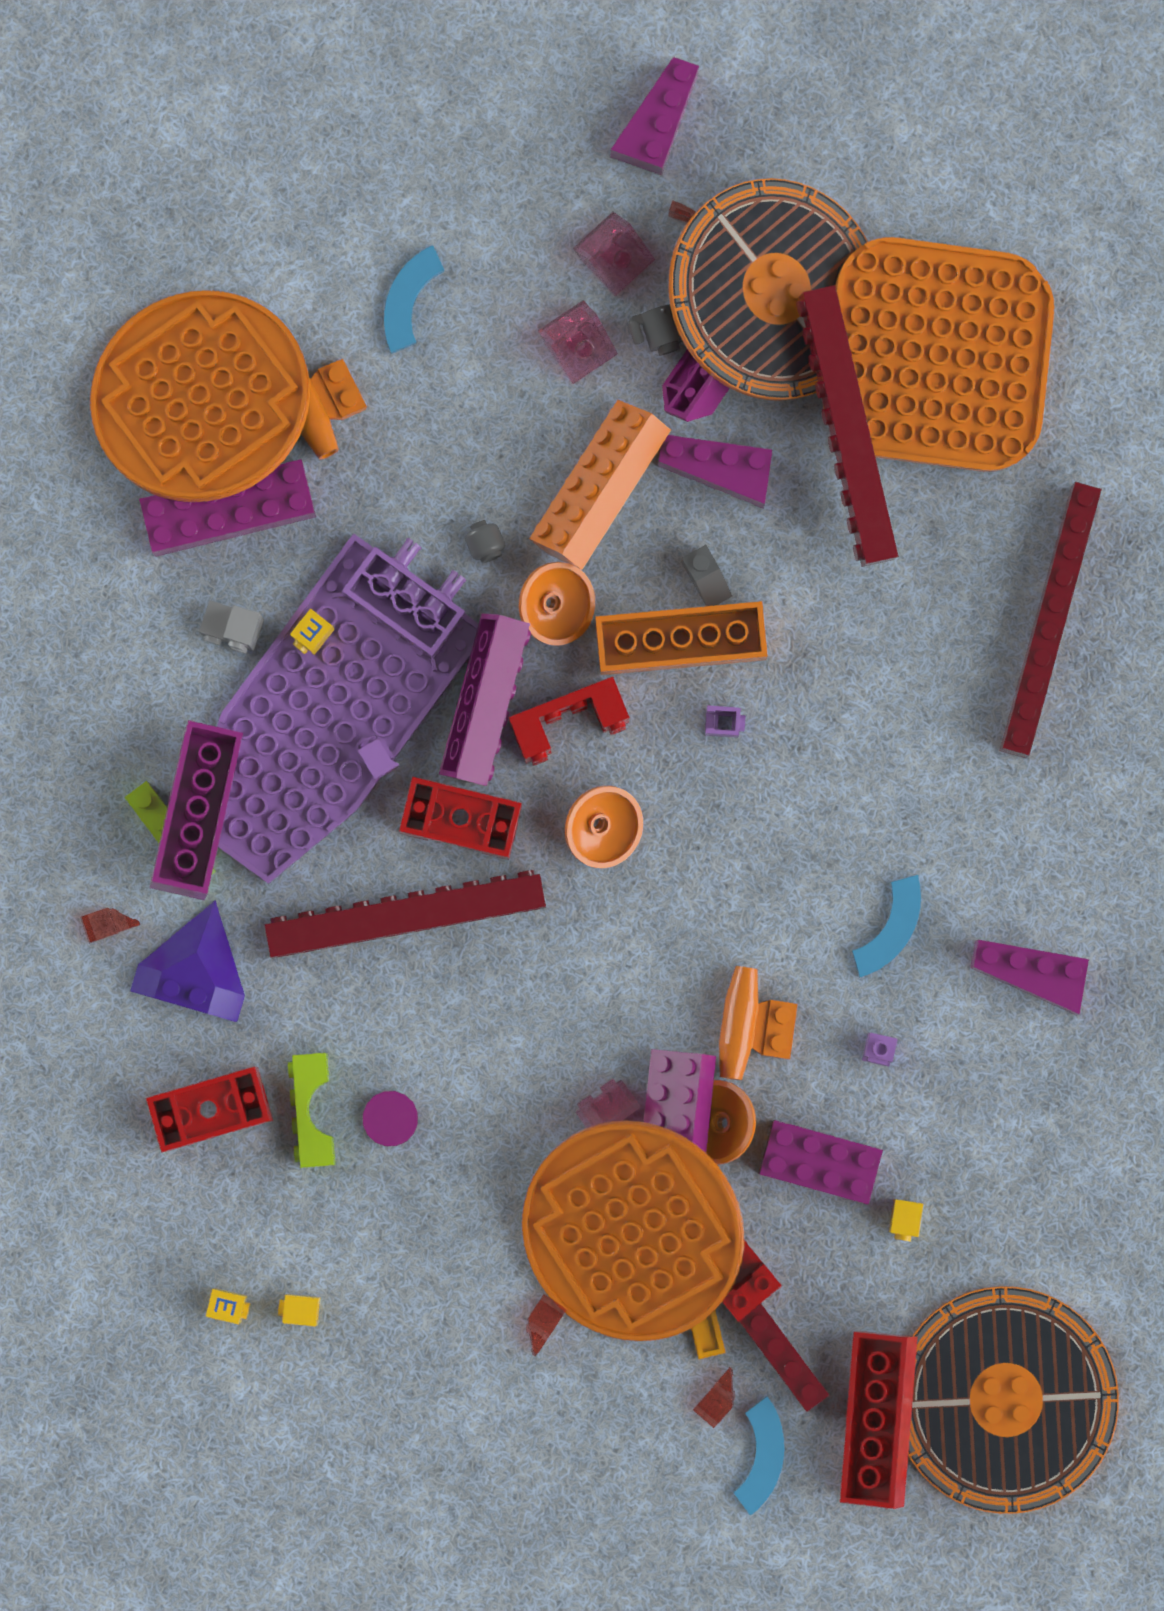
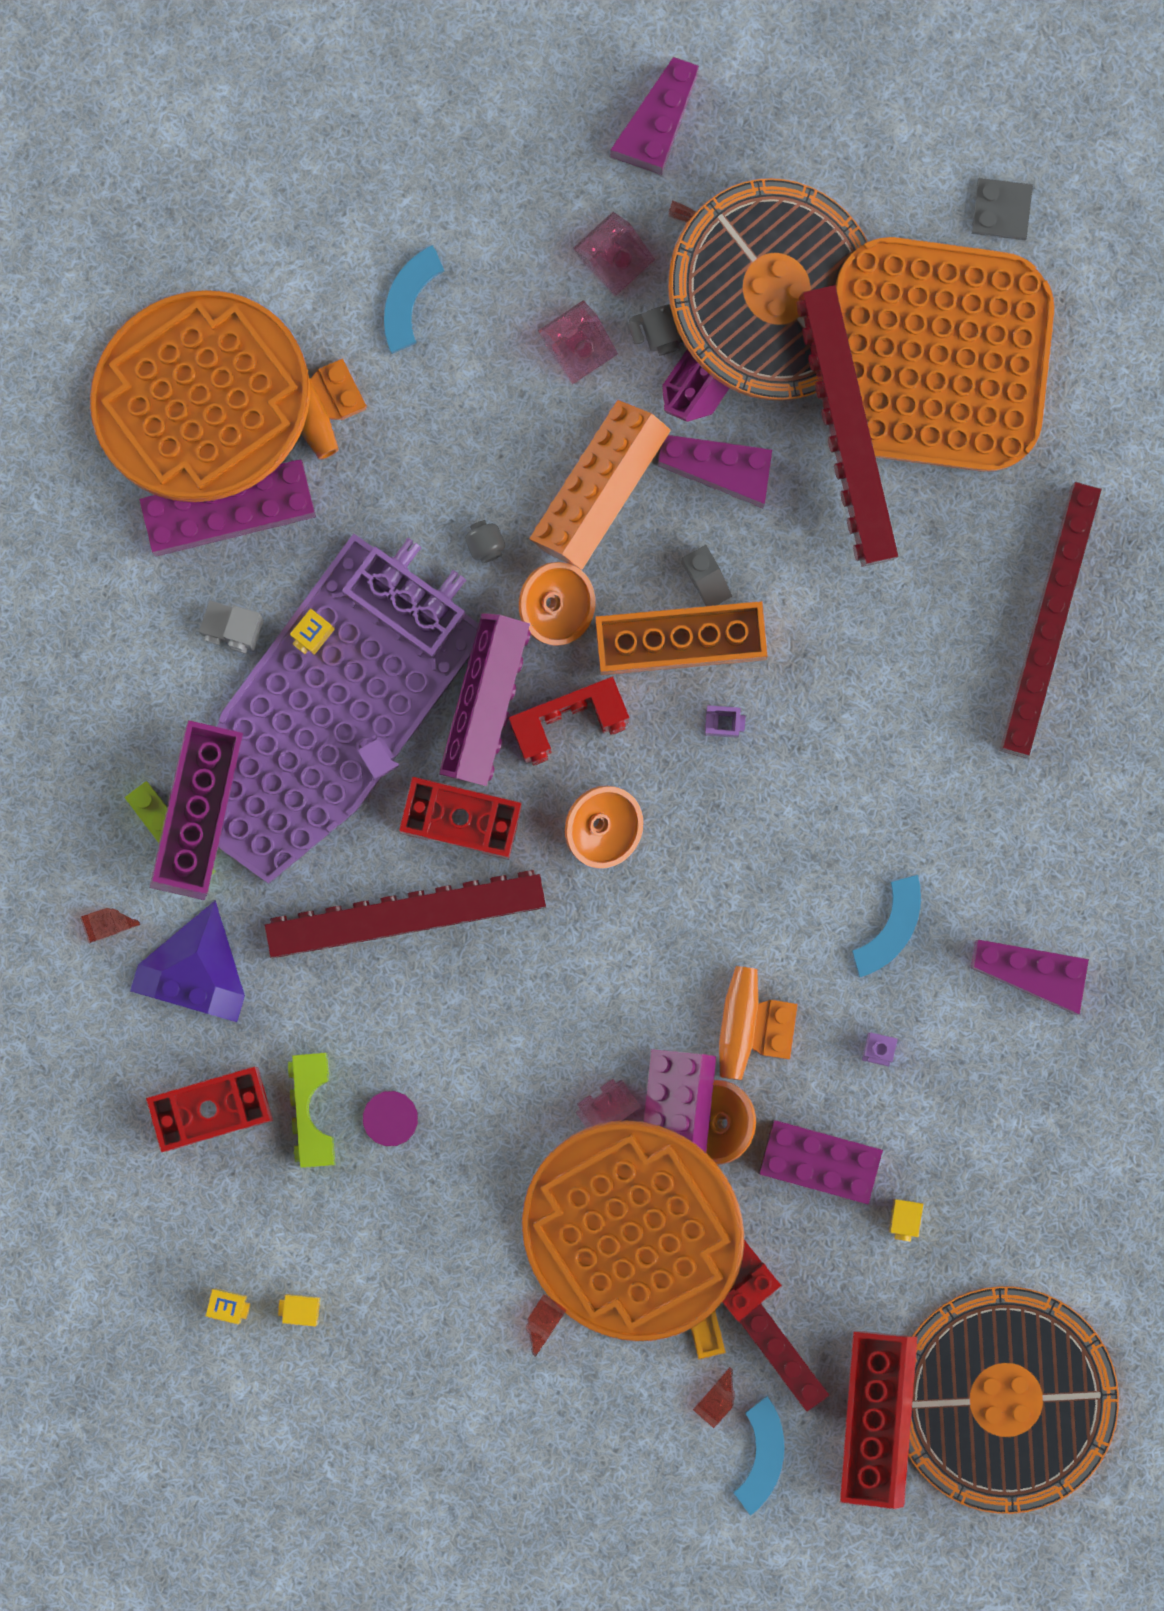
(1002, 209): none -> dark grey plate

